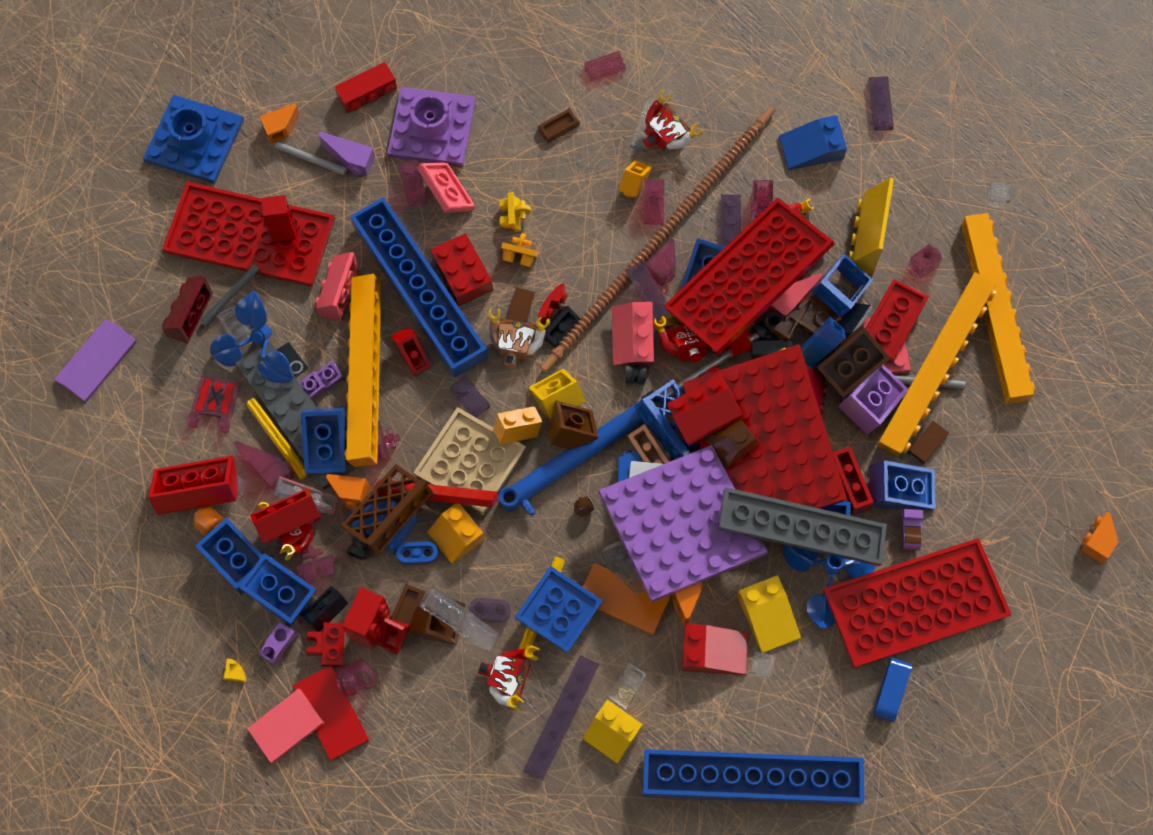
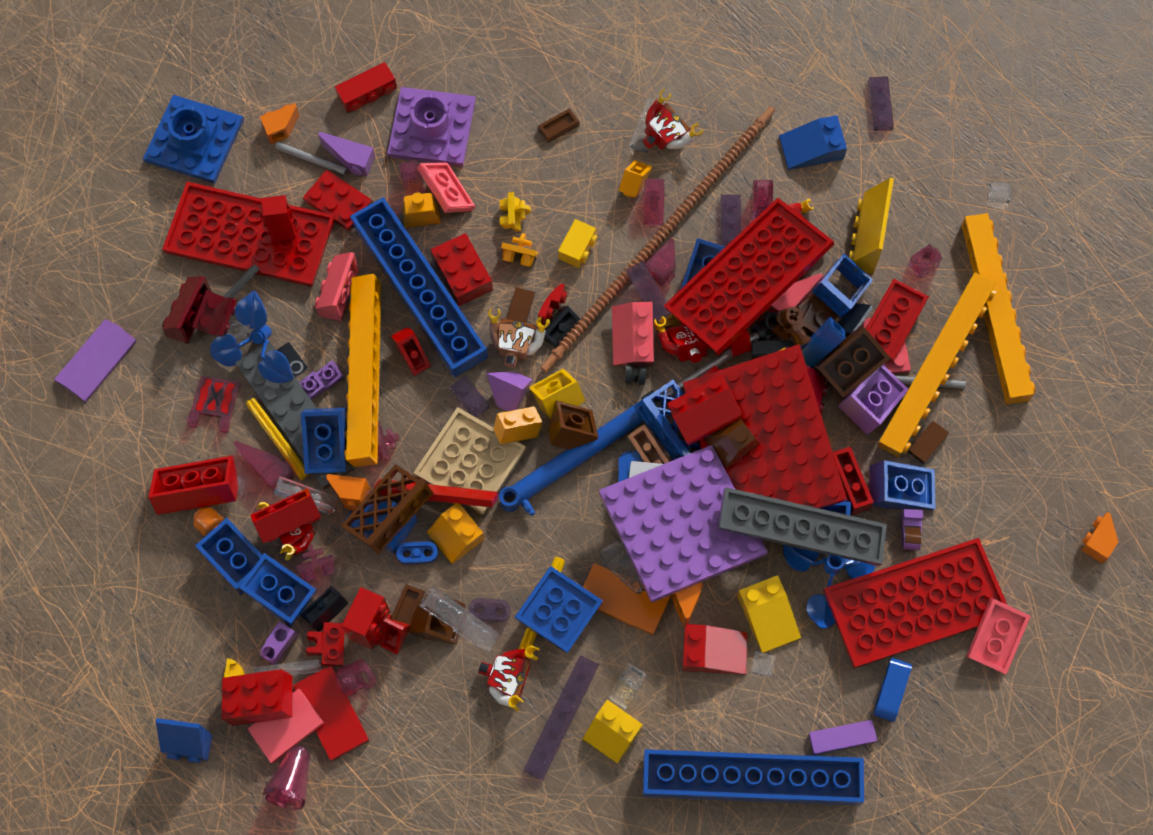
(183, 740): none -> blue slope
(214, 314): none -> dark red bracket
(257, 697): none -> red brick
(290, 780): none -> clear pink cone
(294, 668): none -> clear tile
(337, 198): none -> red plate
(358, 549): pearl dark grey wheel -> none
(420, 210): none -> light orange torso
(508, 389): none -> medium lavender slope
(577, 243): none -> yellow brick
(583, 506): reddish brown plate -> none
(603, 63): clear pink tile -> none
(793, 325): none -> reddish brown connector
(842, 737): none -> medium lavender tile
(998, 636): none -> coral plate

